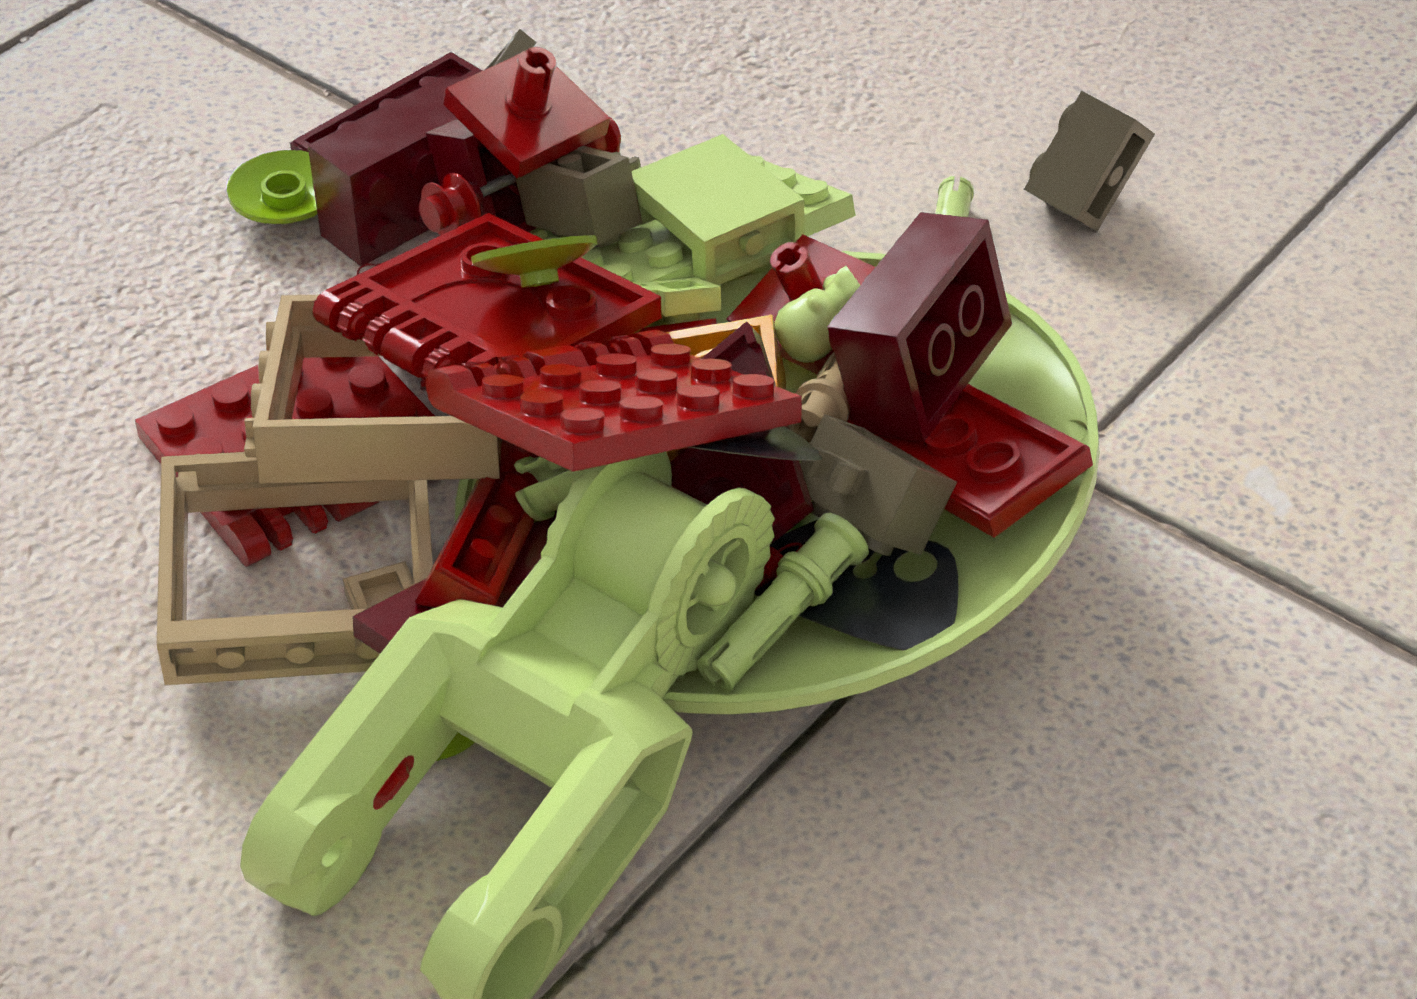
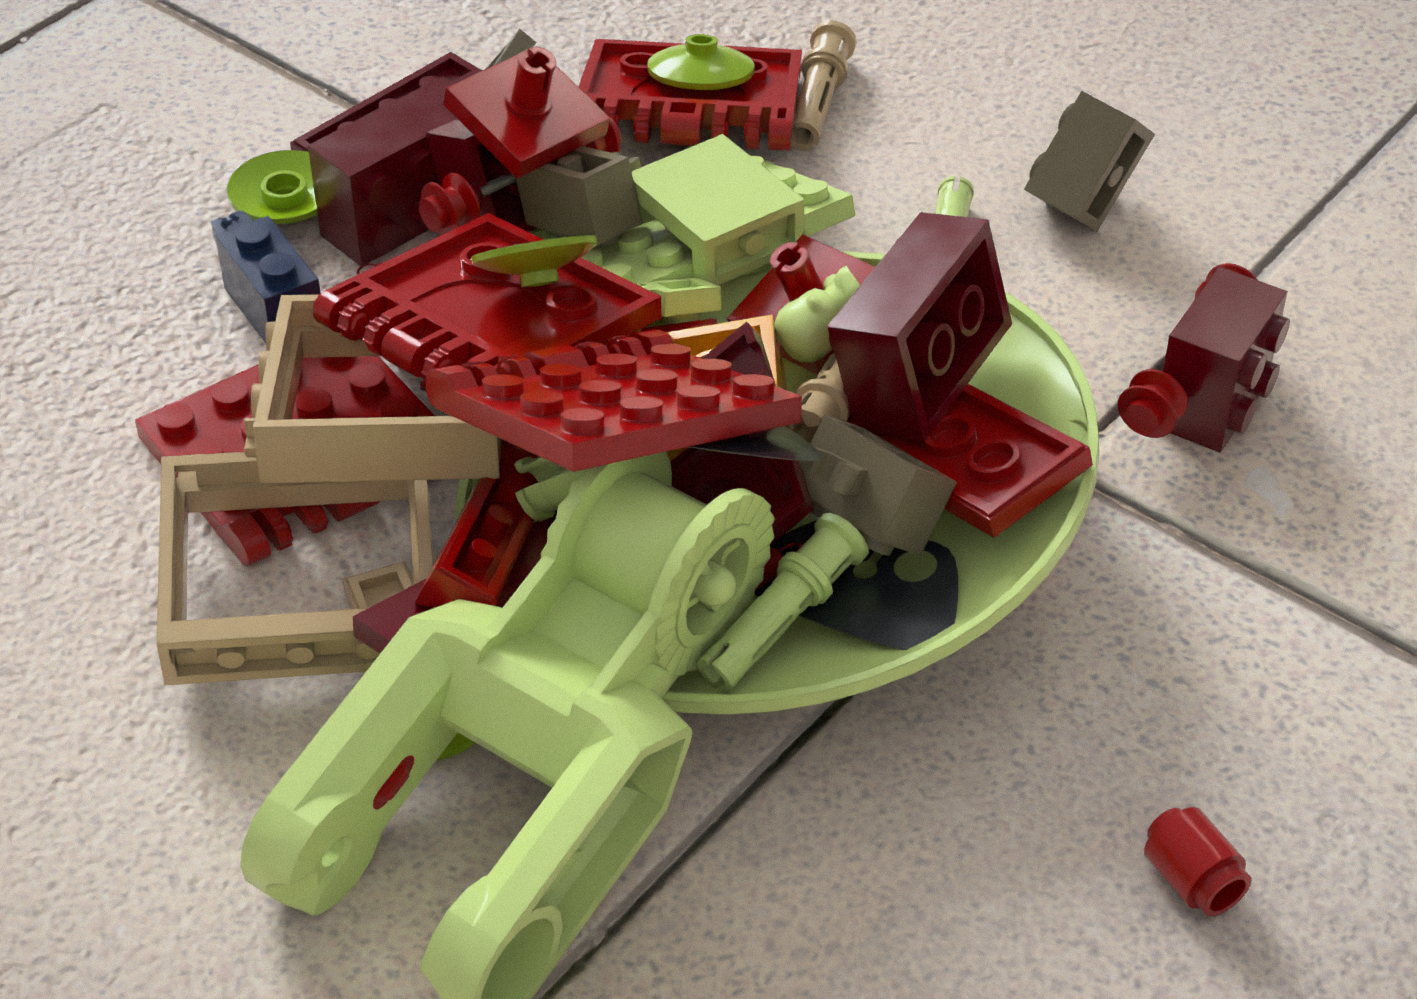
(259, 267): none -> dark blue hinge
(623, 88): none -> red hinge
(701, 65): none -> lime dish
(823, 71): none -> tan pin
(1197, 860): none -> red brick
(1213, 363): none -> dark red brick

